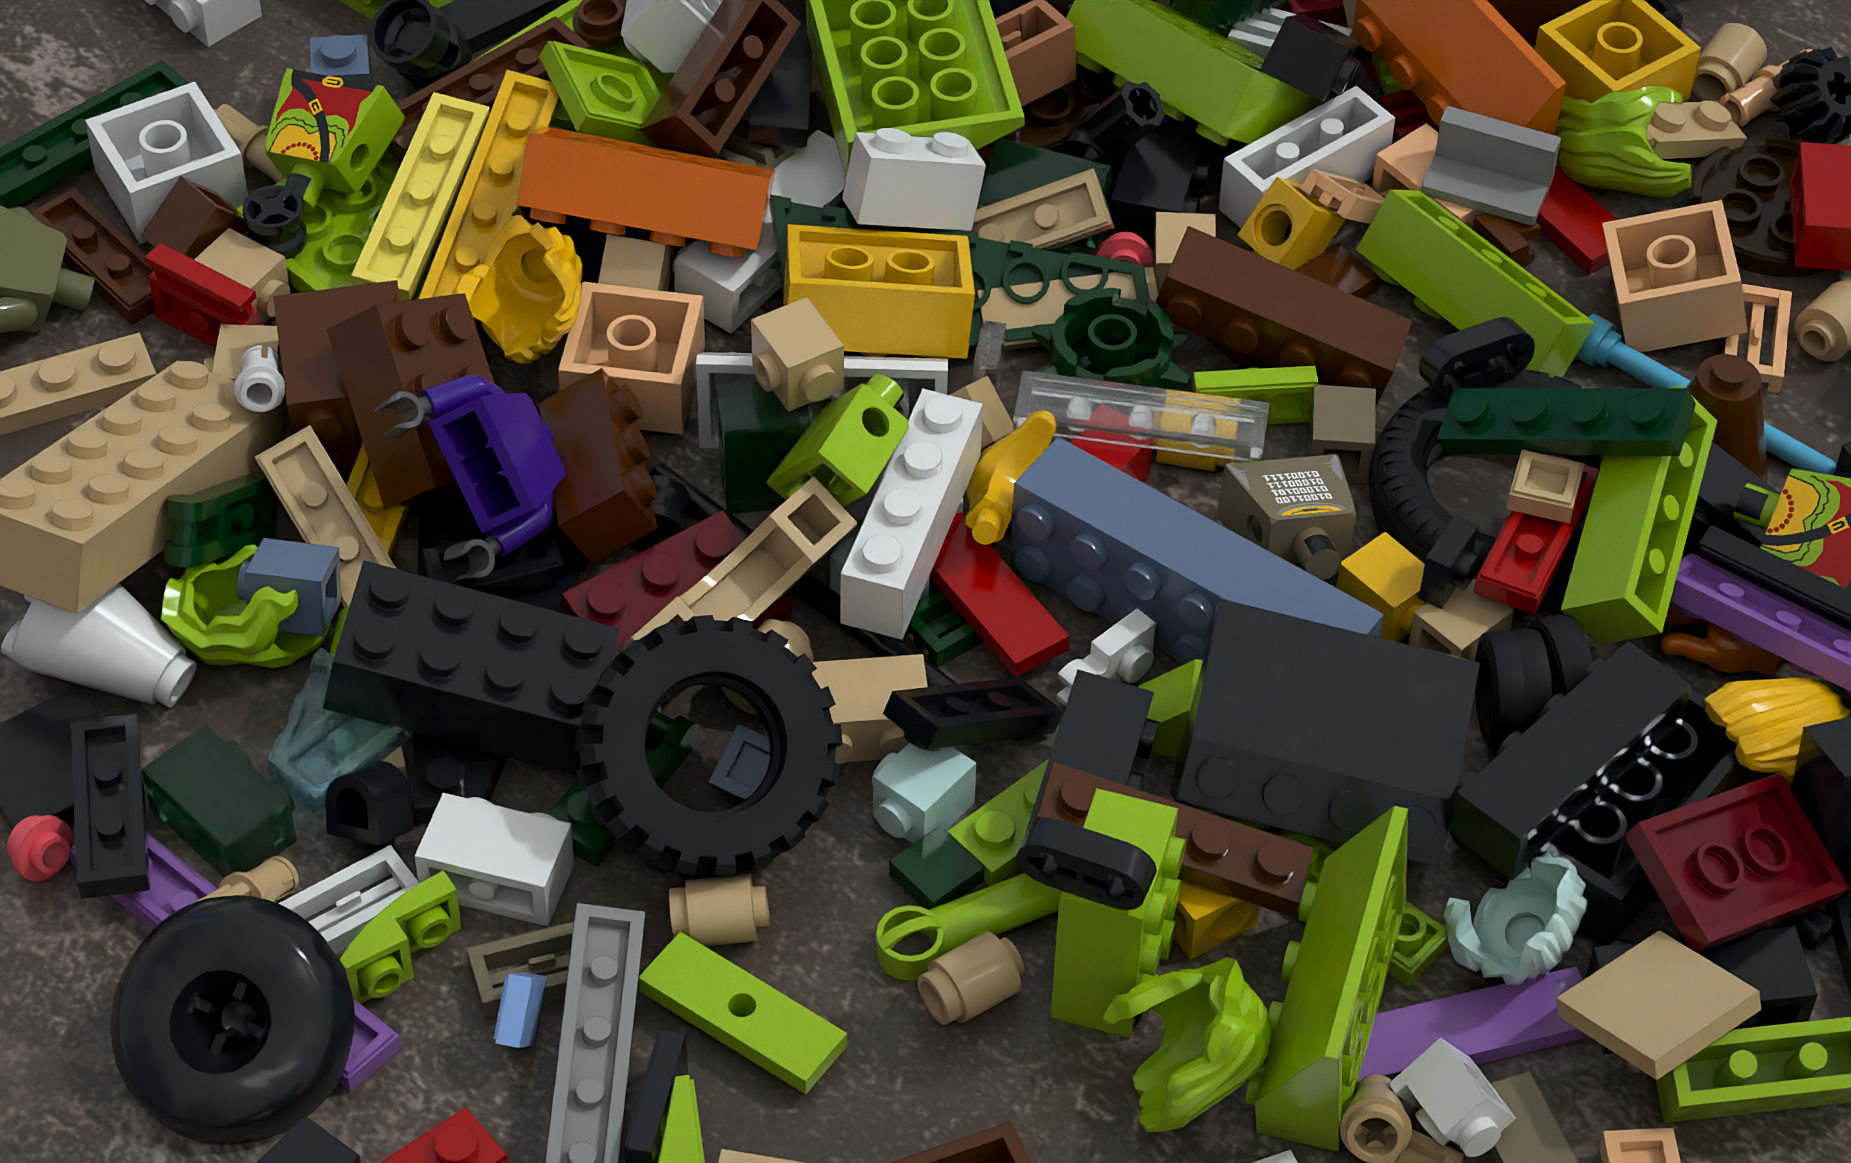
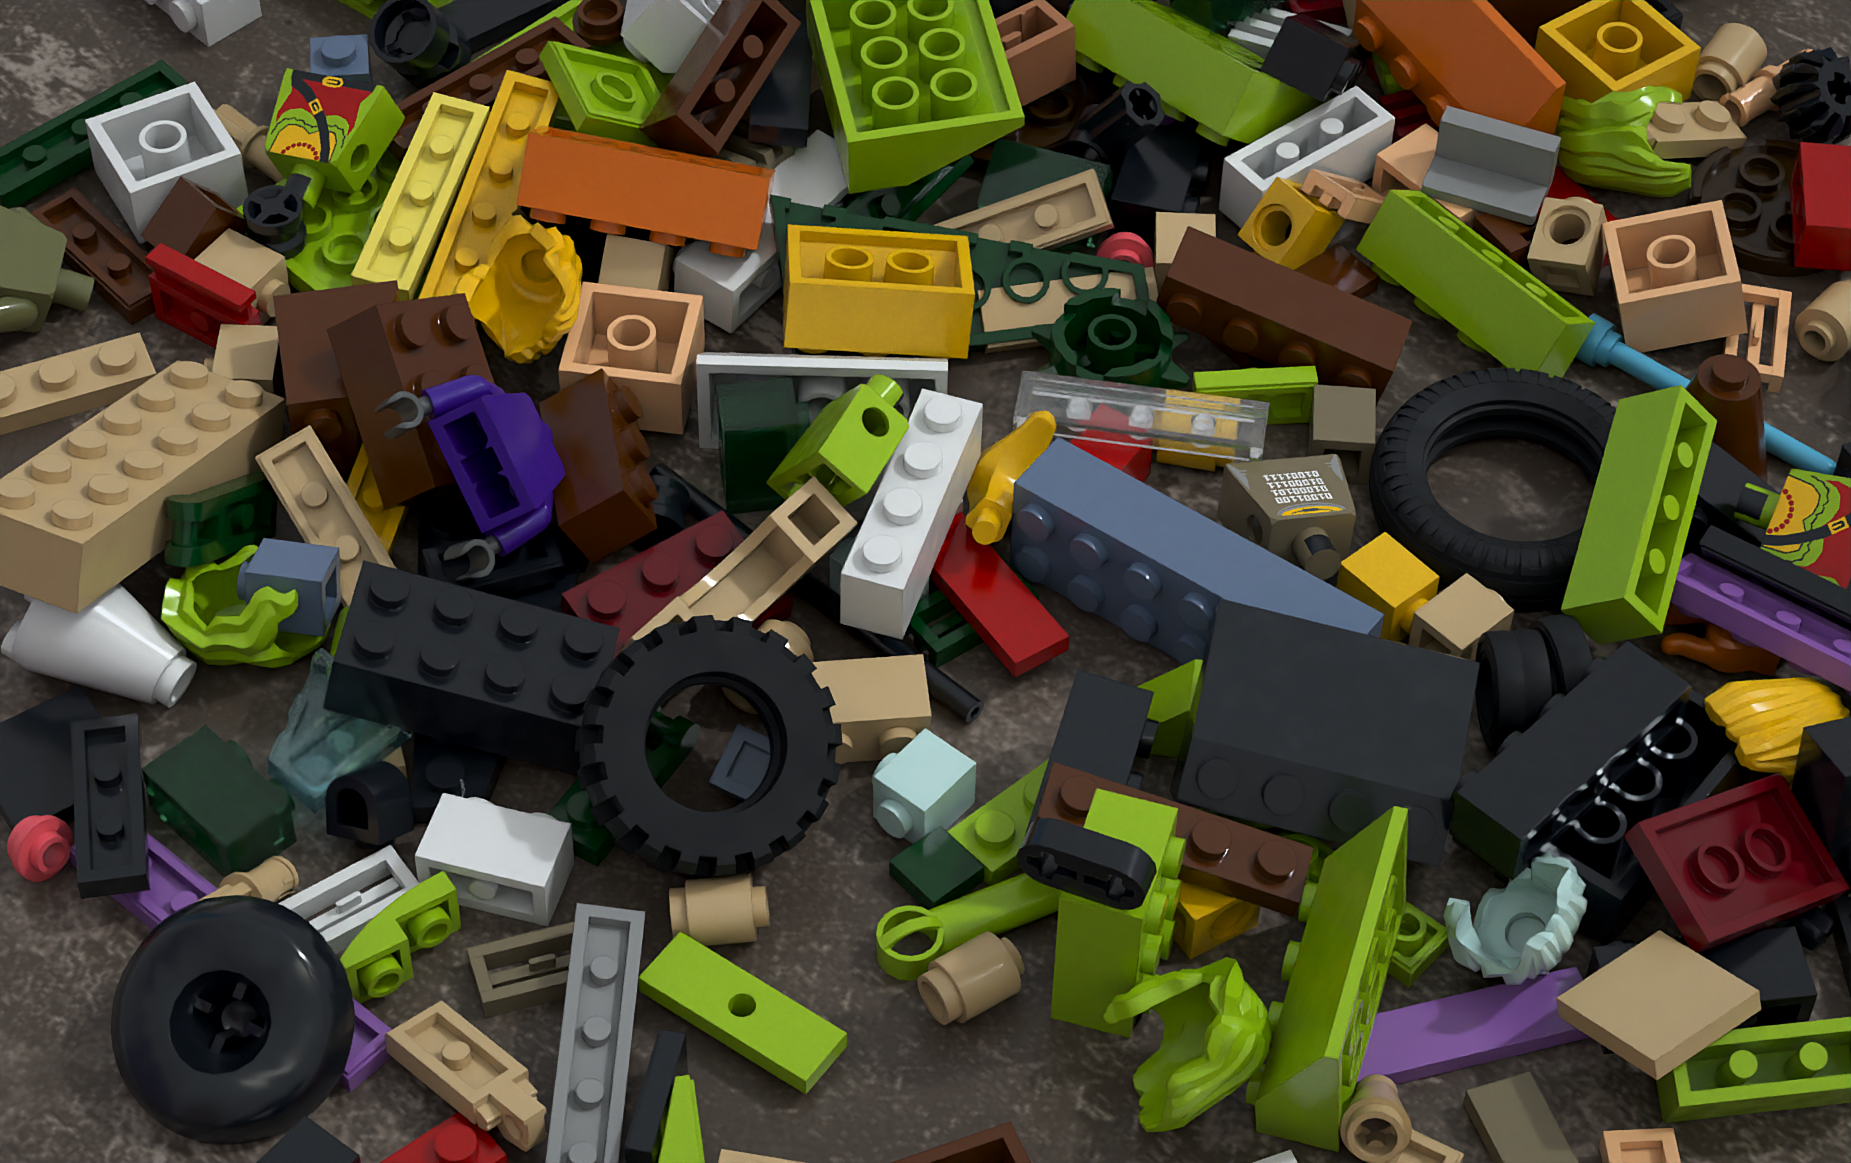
(263, 371): white pin -> none
(470, 1073): none -> tan hinge
(520, 1009): light blue tile -> none
(797, 354): tan brick -> none
(913, 180): white brick -> none
(972, 713): black plate -> none
(990, 353): clear tile -> none
(995, 418): tan tile -> none
(1117, 654): white plate -> none
(1450, 563): black plate -> none
(1453, 1099): white brick -> none
(1477, 356): black beam -> none
(1531, 552): red tile -> none
(1545, 486): tan tile -> none
(1567, 421): dark green plate -> none
(1575, 265): none -> tan brick

